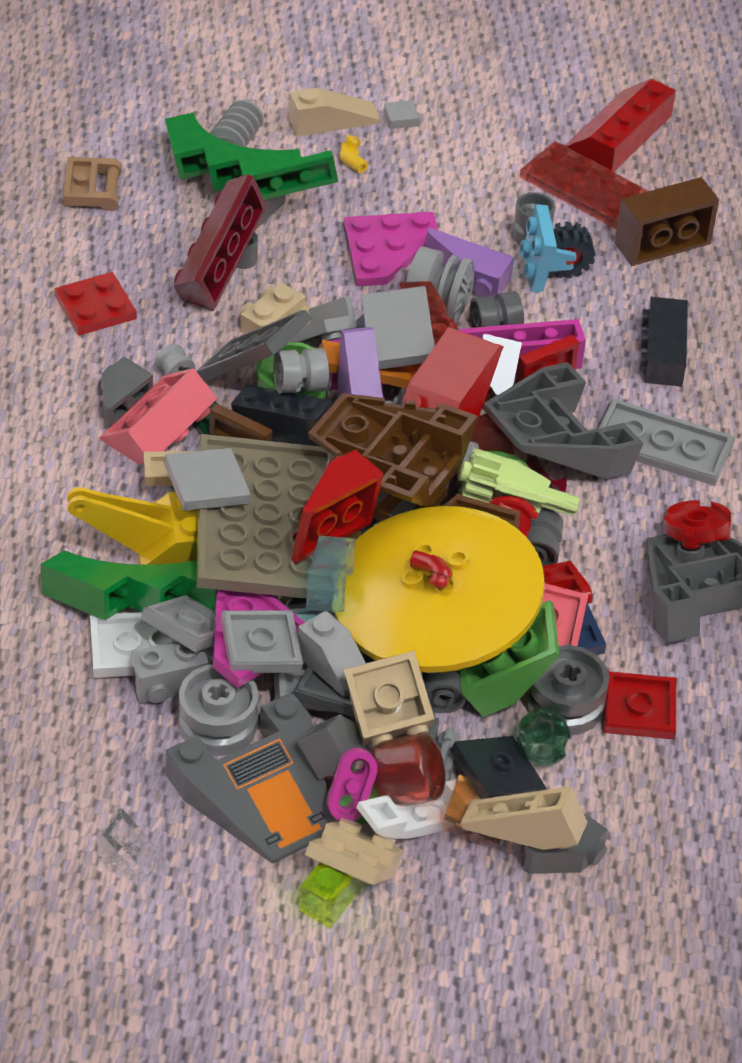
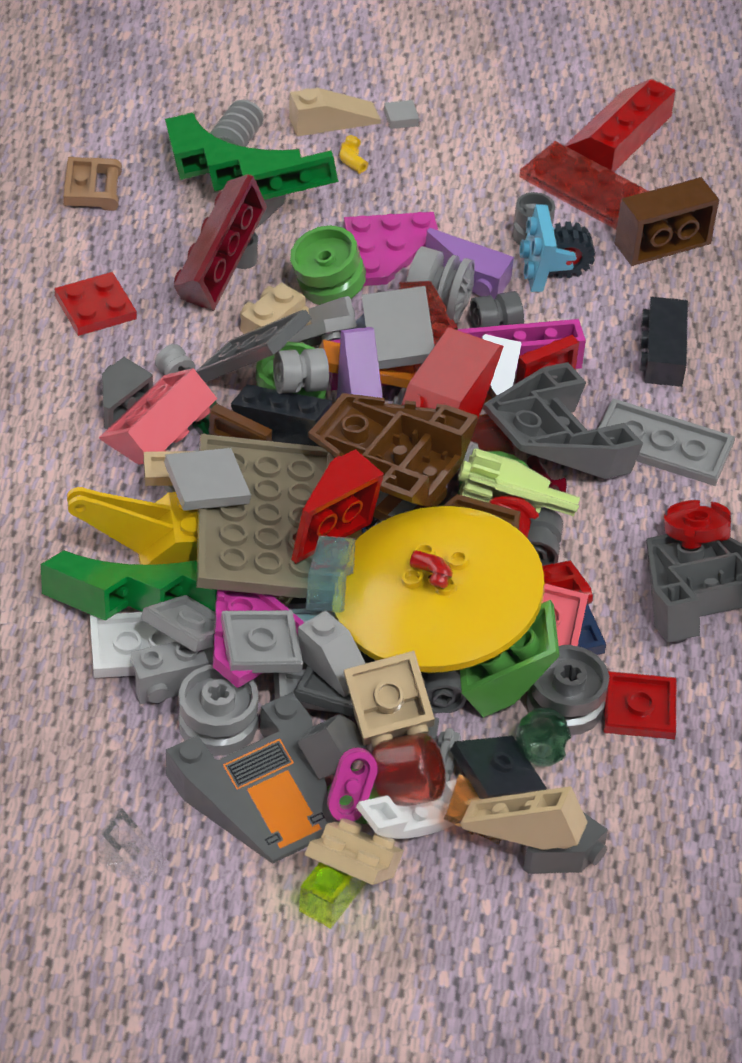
(328, 264): none -> bright green wheel

